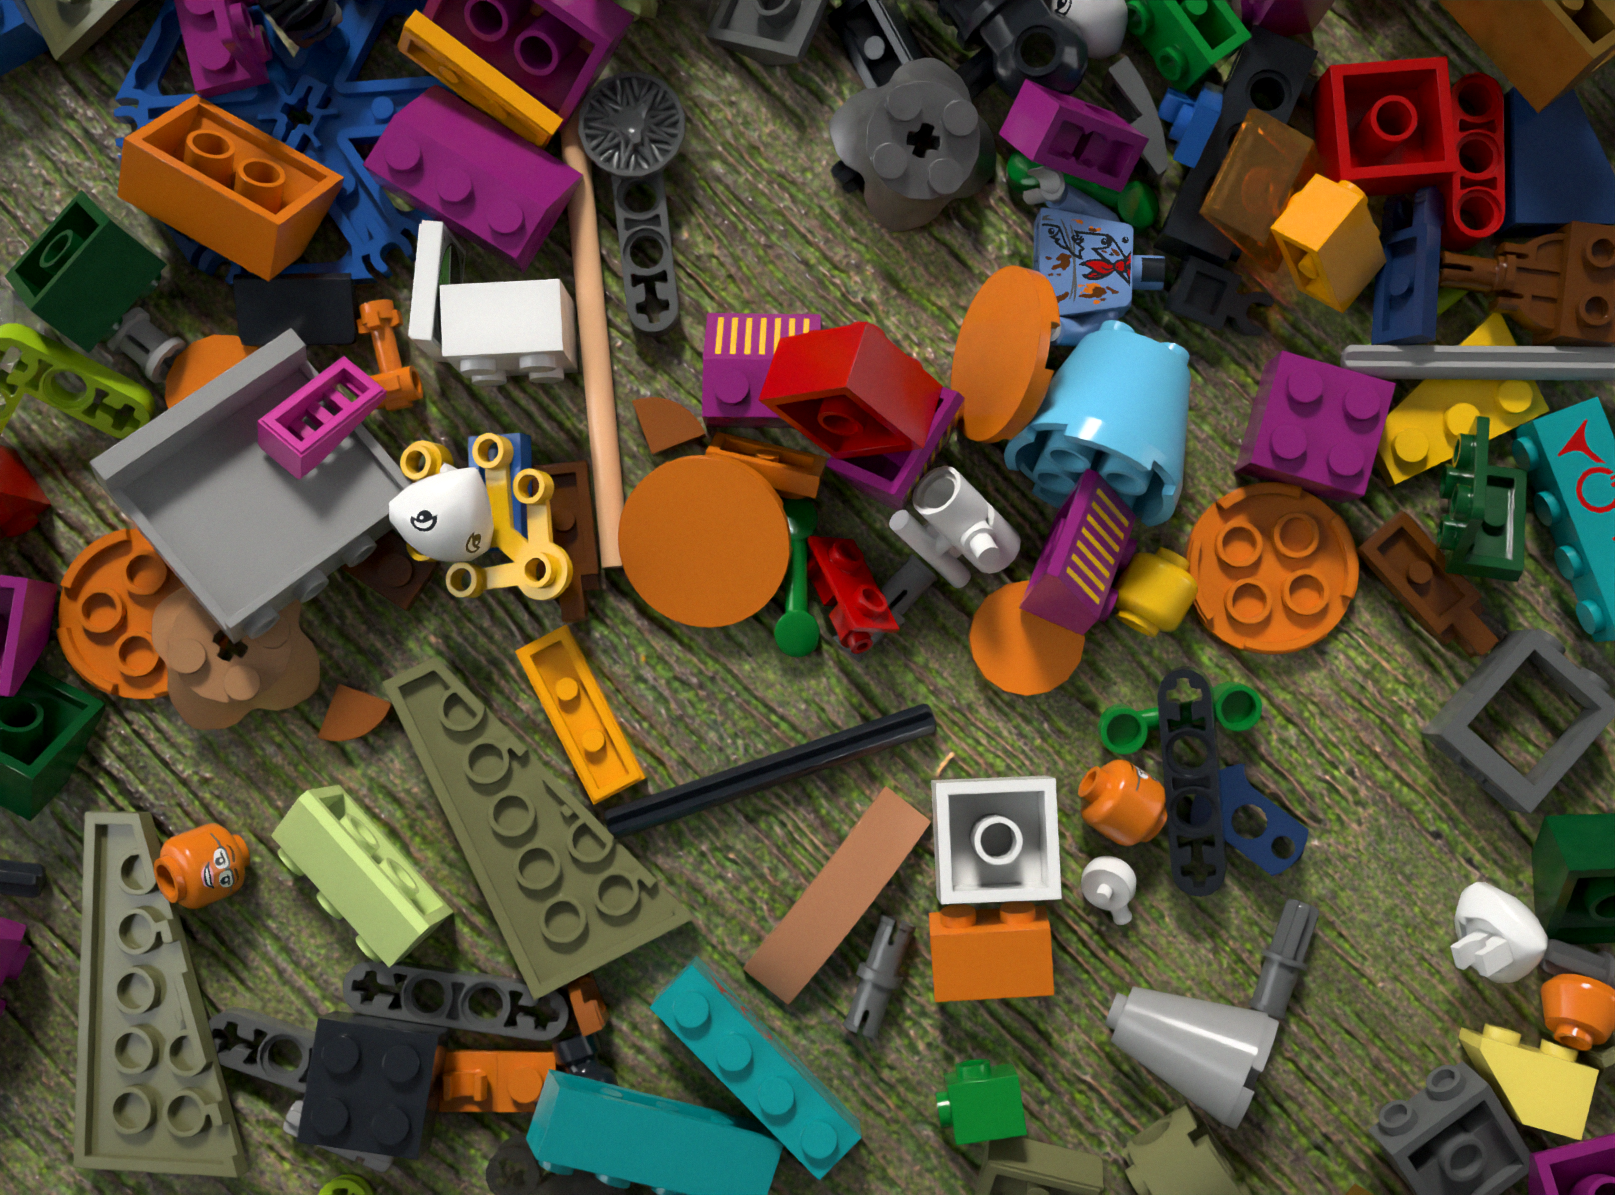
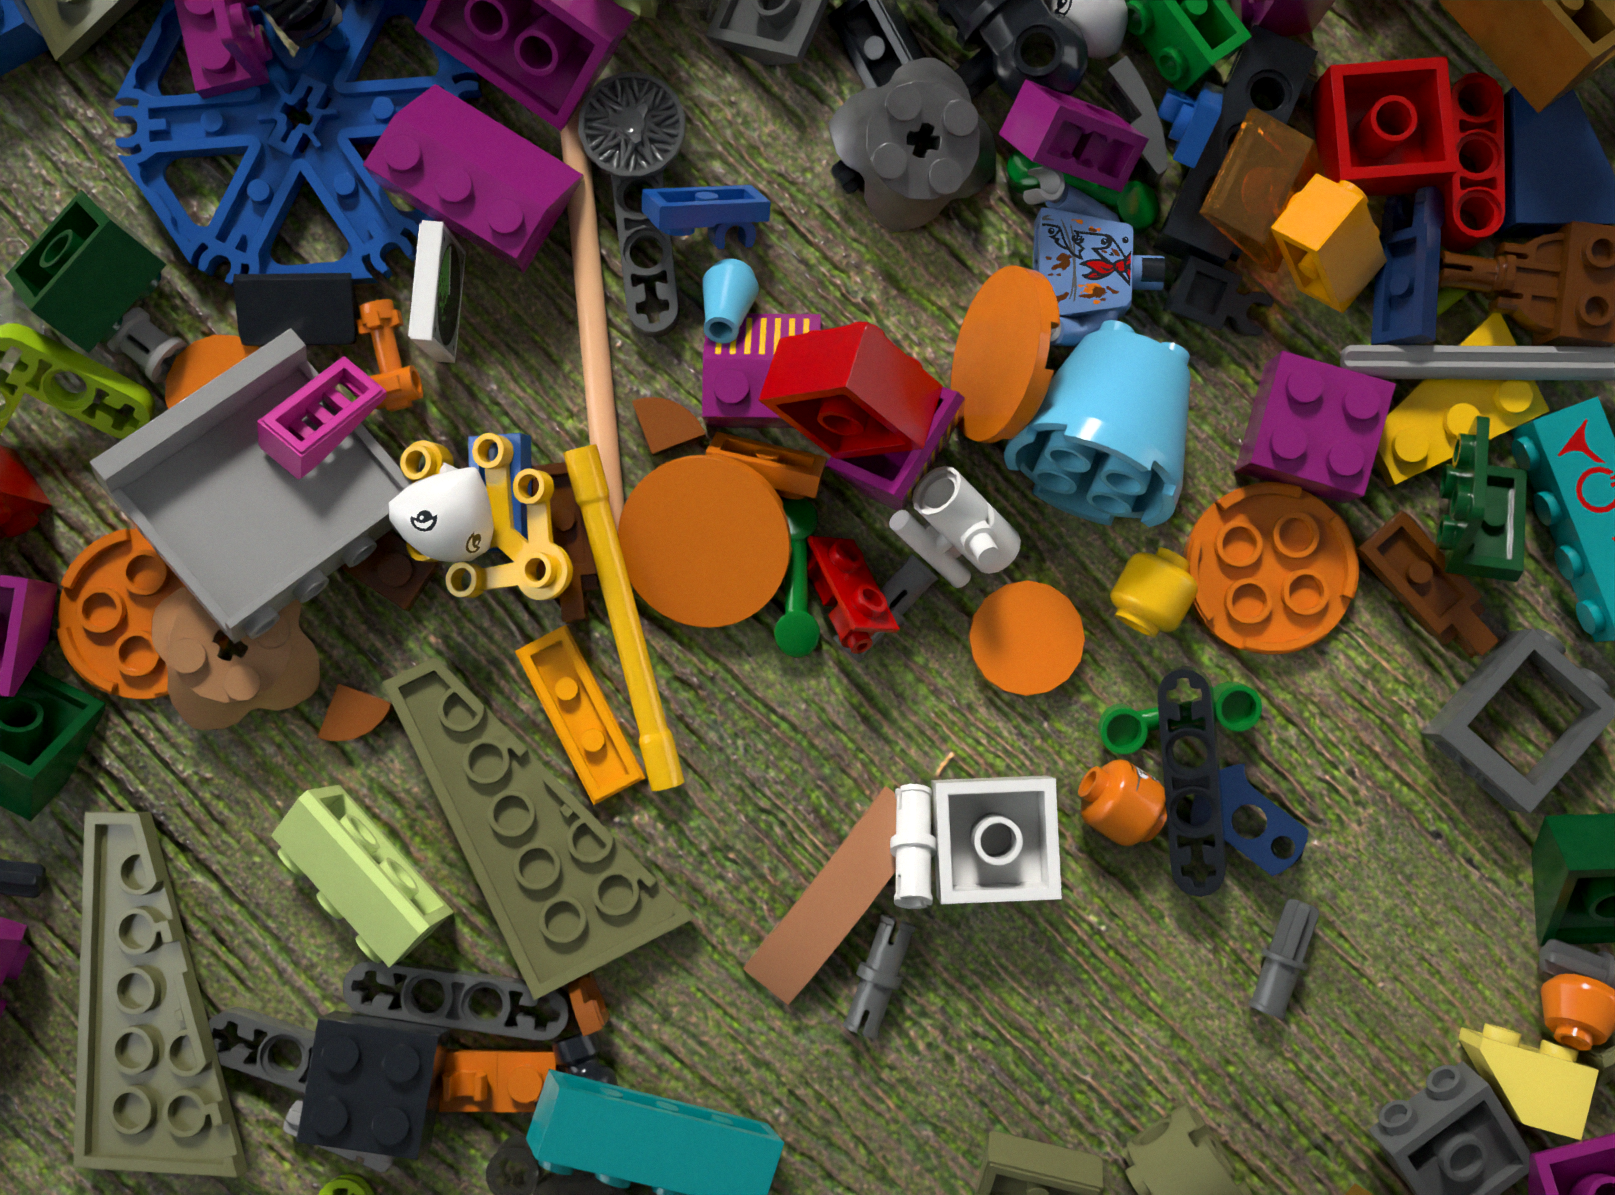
(201, 866): orange head -> none
(227, 185): orange slope -> none
(476, 80): light orange tile -> none
(509, 330): white brick -> none
(592, 497): none -> yellow piece
(716, 207): none -> blue plate
(727, 297): none -> medium azure cone
(757, 1067): teal brick -> none
(770, 771): black axle -> none
(913, 846): none -> white pin
(981, 1102): green brick -> none
(991, 952): orange brick -> none
(1081, 557): magenta slope -> none
(1110, 886): white piece -> none
(1196, 1047): light grey cone -> none
(1496, 934): white piece -> none

